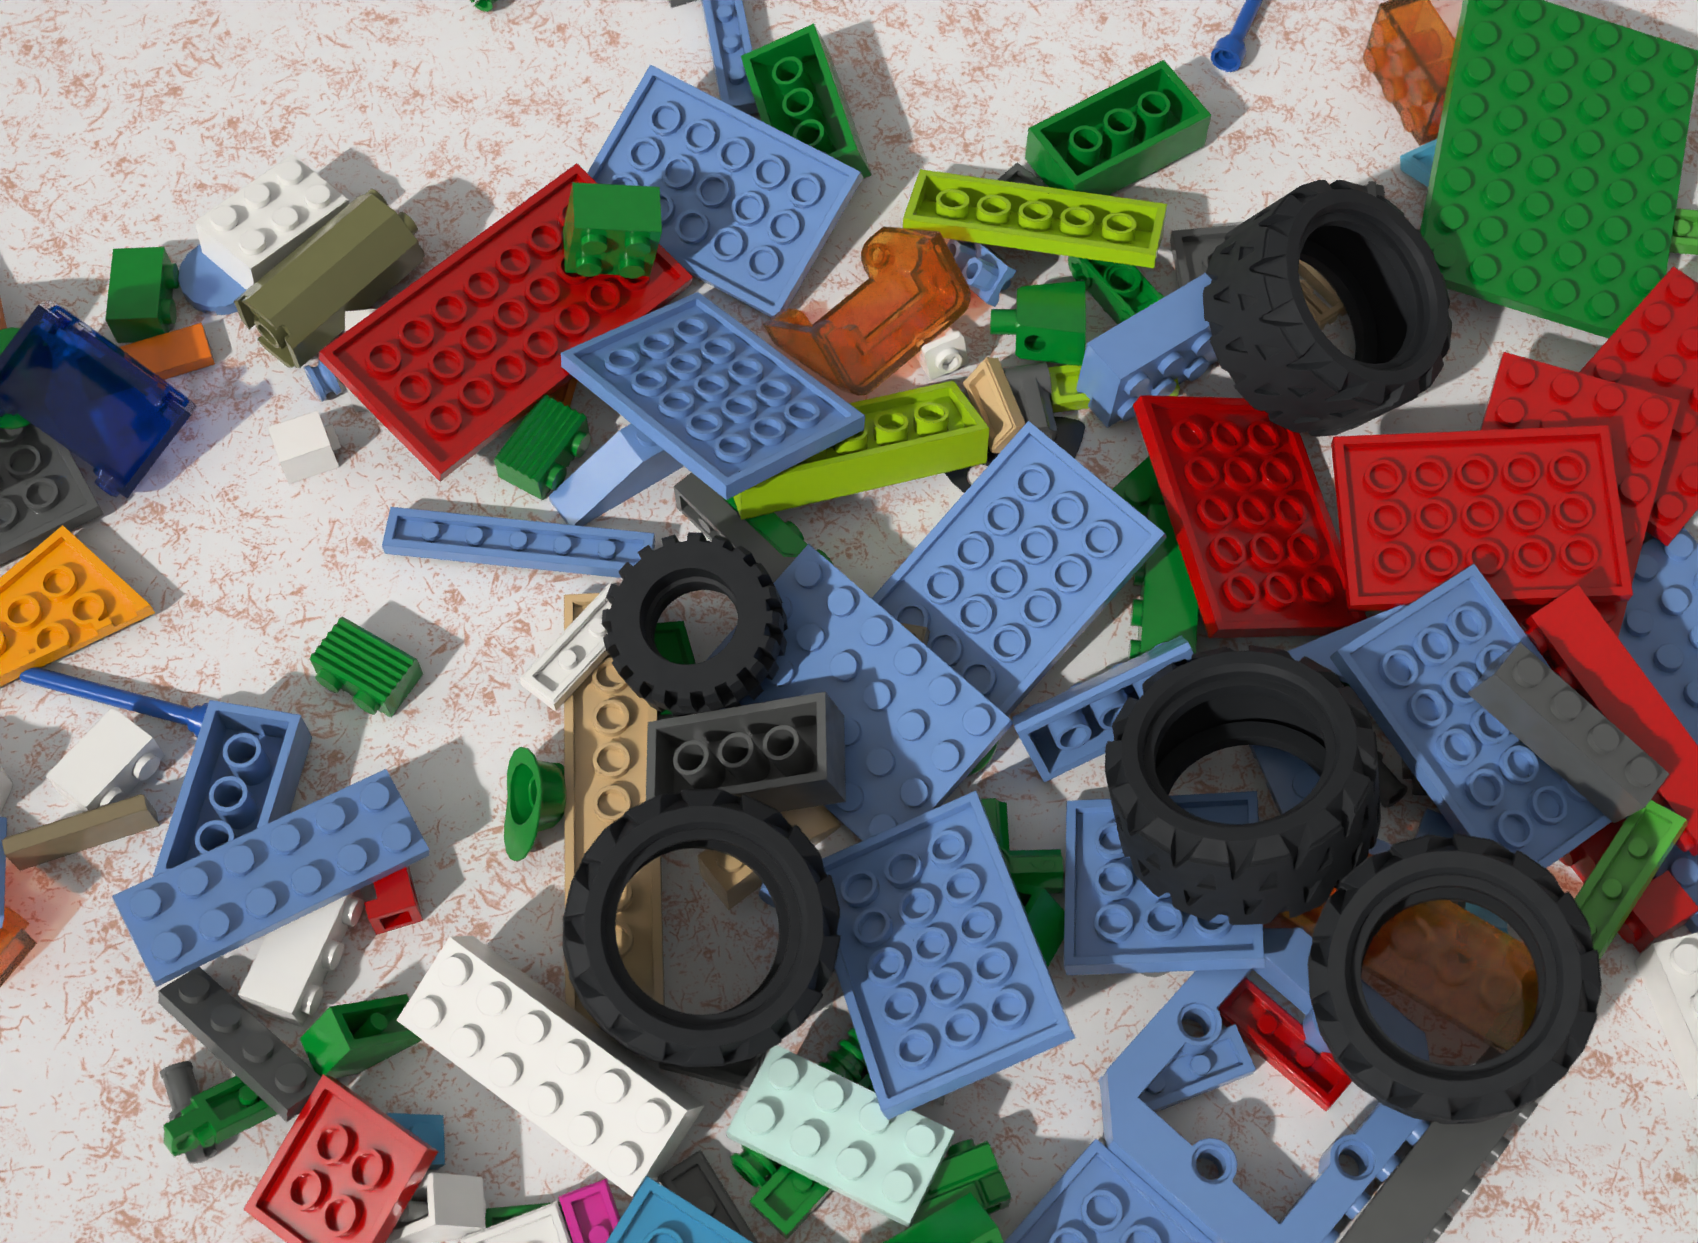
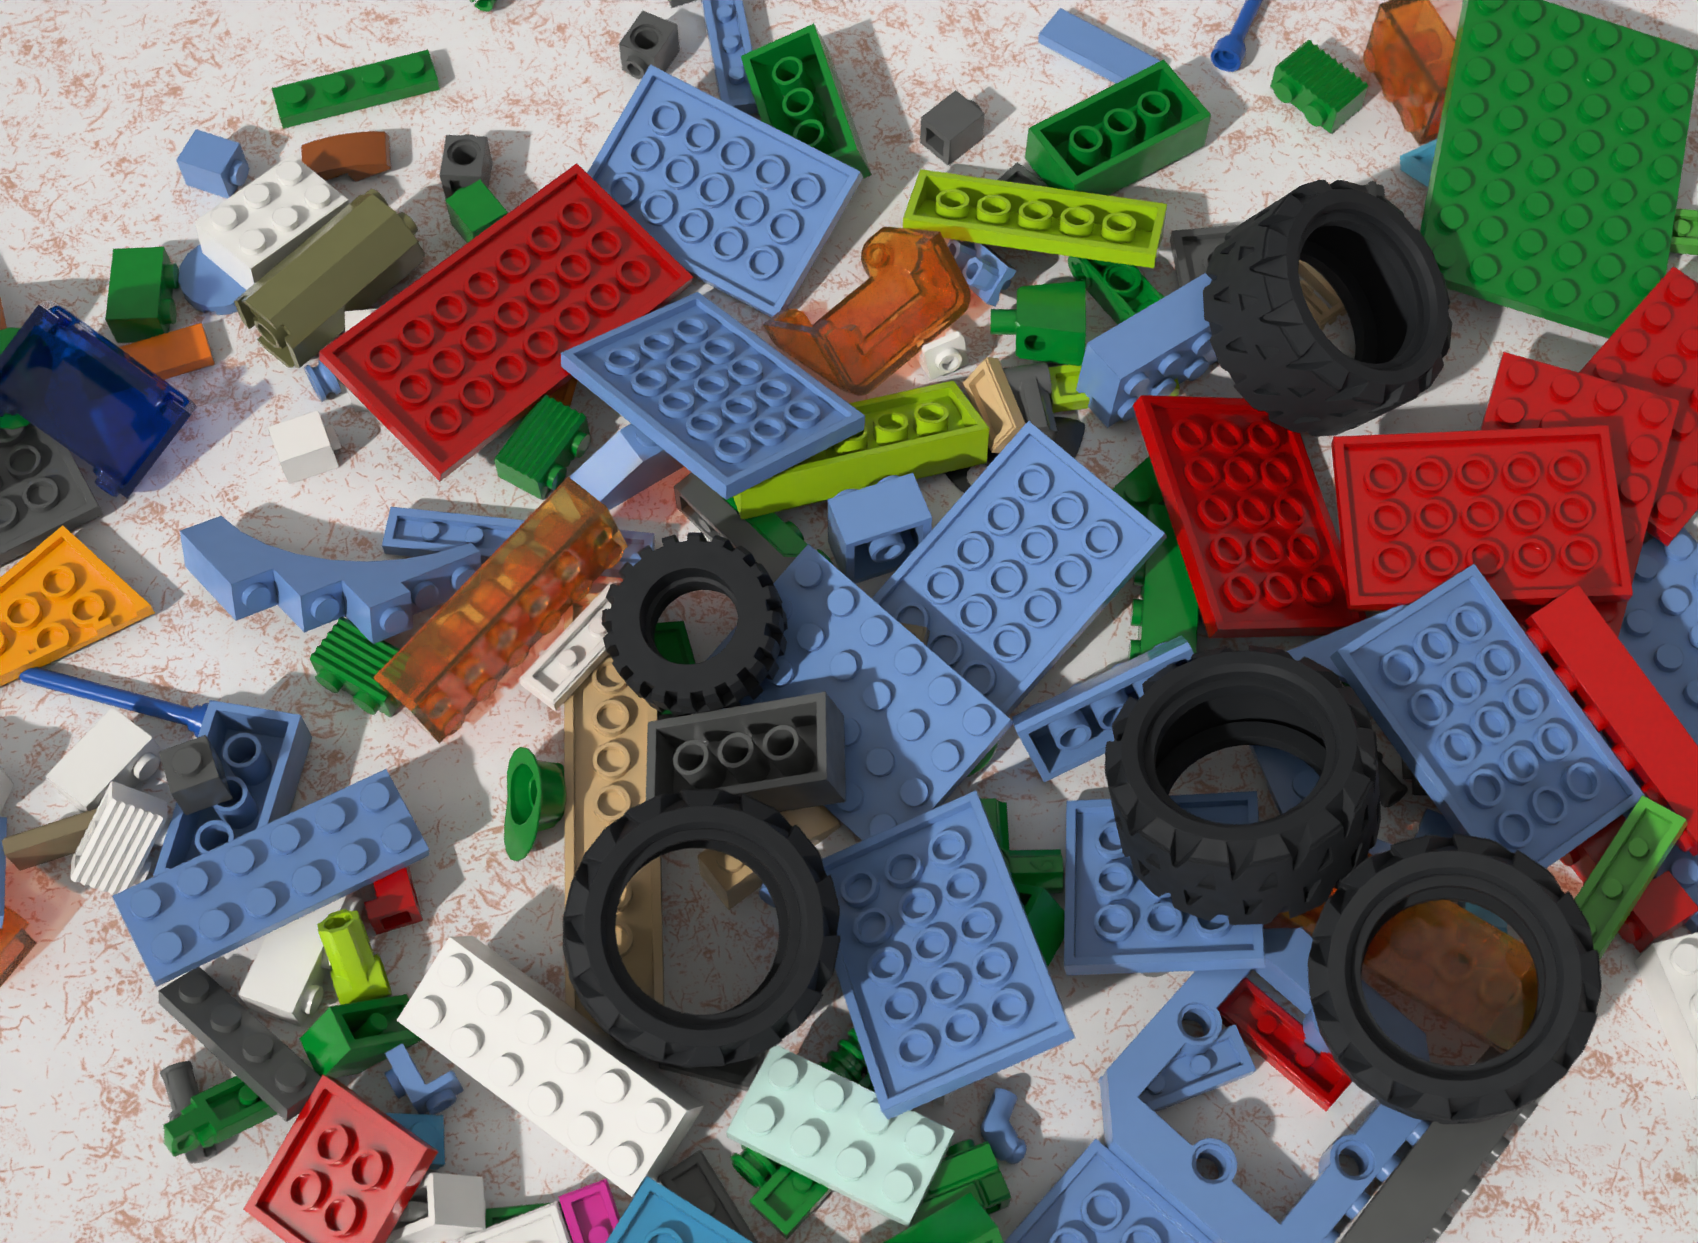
(120, 840): none -> white brick
(195, 775): none -> dark grey brick
(213, 164): none -> medium blue brick
(315, 591): none -> medium blue arch
(350, 153): none -> dark orange slope
(355, 89): none -> green plate
(355, 969): none -> lime piece
(408, 1081): none -> medium blue bracket
(464, 162): none -> dark grey brick
(473, 210): none -> green brick
(503, 610): none -> clear orange brick
(612, 229): green brick -> none
(649, 42): none -> dark grey brick
(877, 526): none -> medium blue brick
(952, 127): none -> dark grey brick
(999, 1131): none -> medium blue arm
(1093, 47): none -> medium blue tile
(1319, 87): none -> green brick
(1568, 733): dark grey brick -> none

